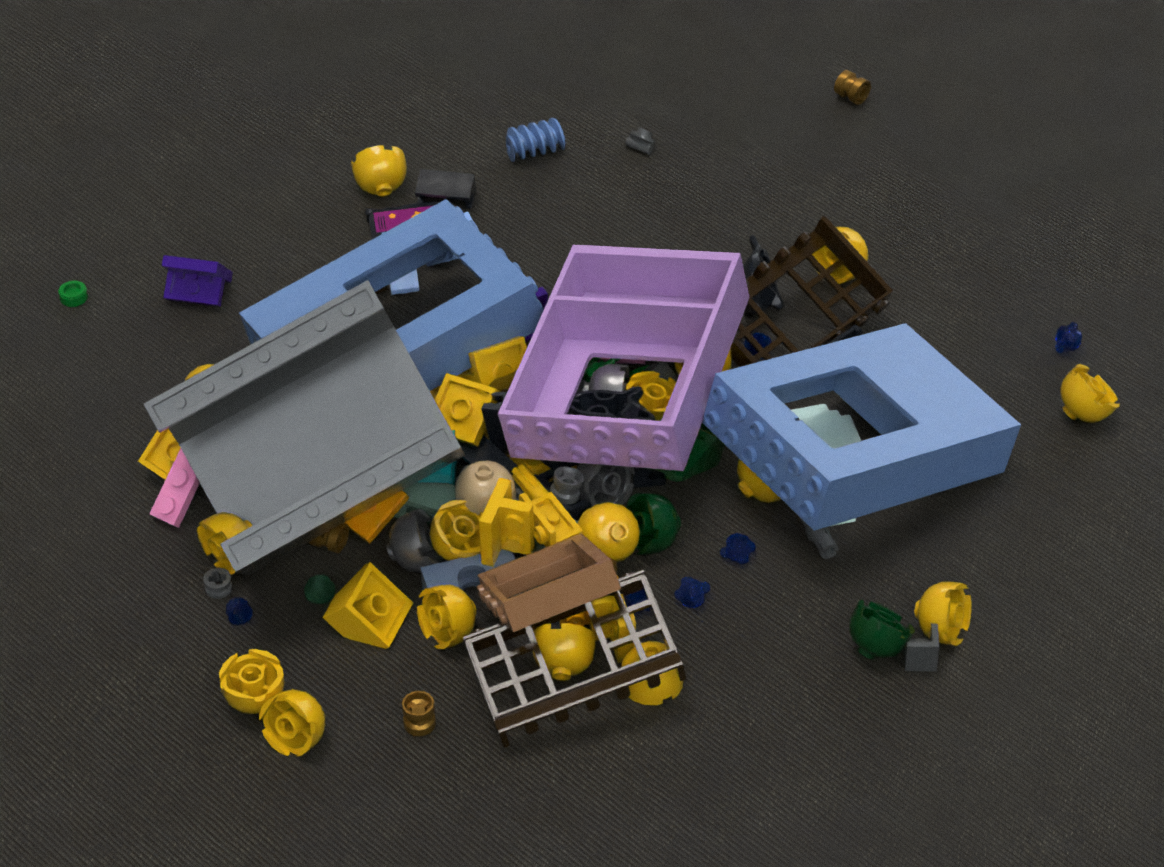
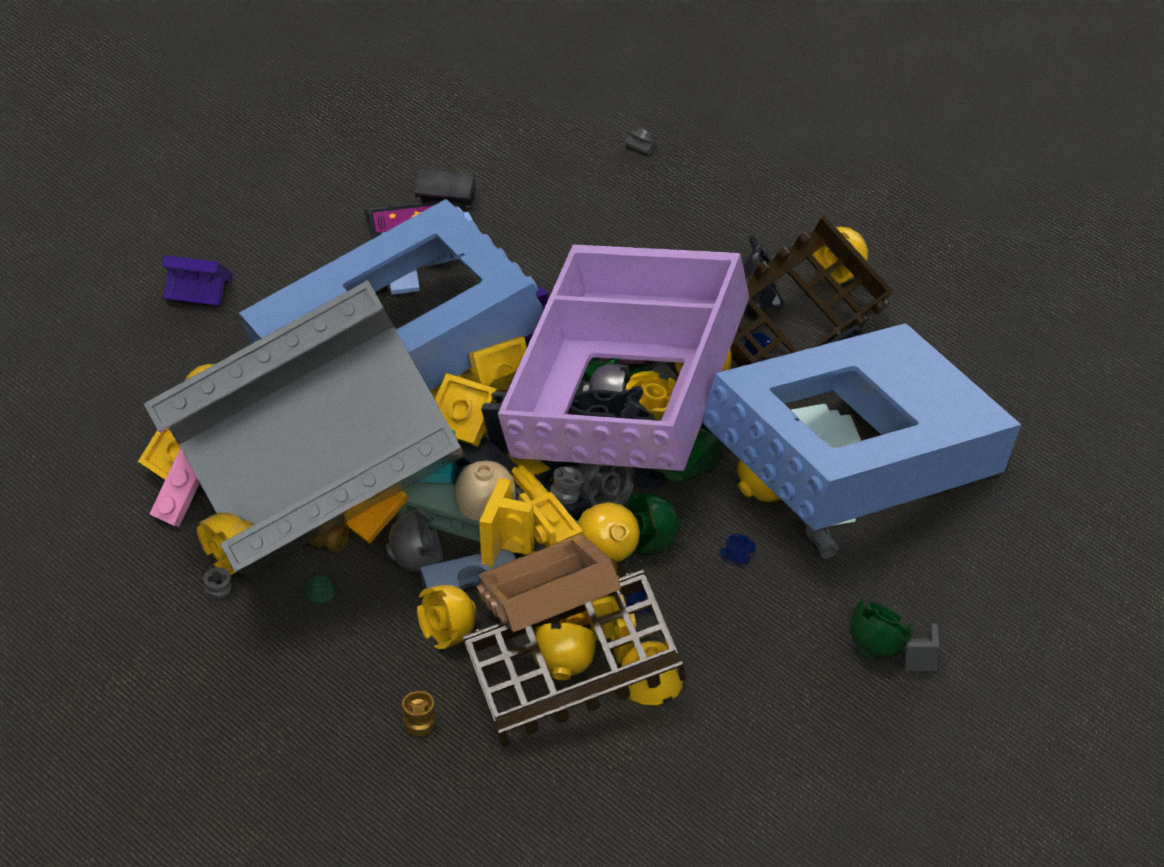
(73, 293): green tile -> none
(243, 611): clear blue hinge -> none
(251, 680): yellow cylinder -> none
(292, 722): yellow cylinder -> none
(368, 608): yellow slope -> none
(379, 169): yellow cylinder -> none
(455, 531): yellow cylinder -> none
(534, 137): medium blue piece -> none
(692, 592): clear blue plate -> none
(854, 88): pearl gold wheel -> none
(946, 606): yellow cylinder -> none
(1068, 337): clear blue plate -> none
(1086, 396): yellow cylinder -> none

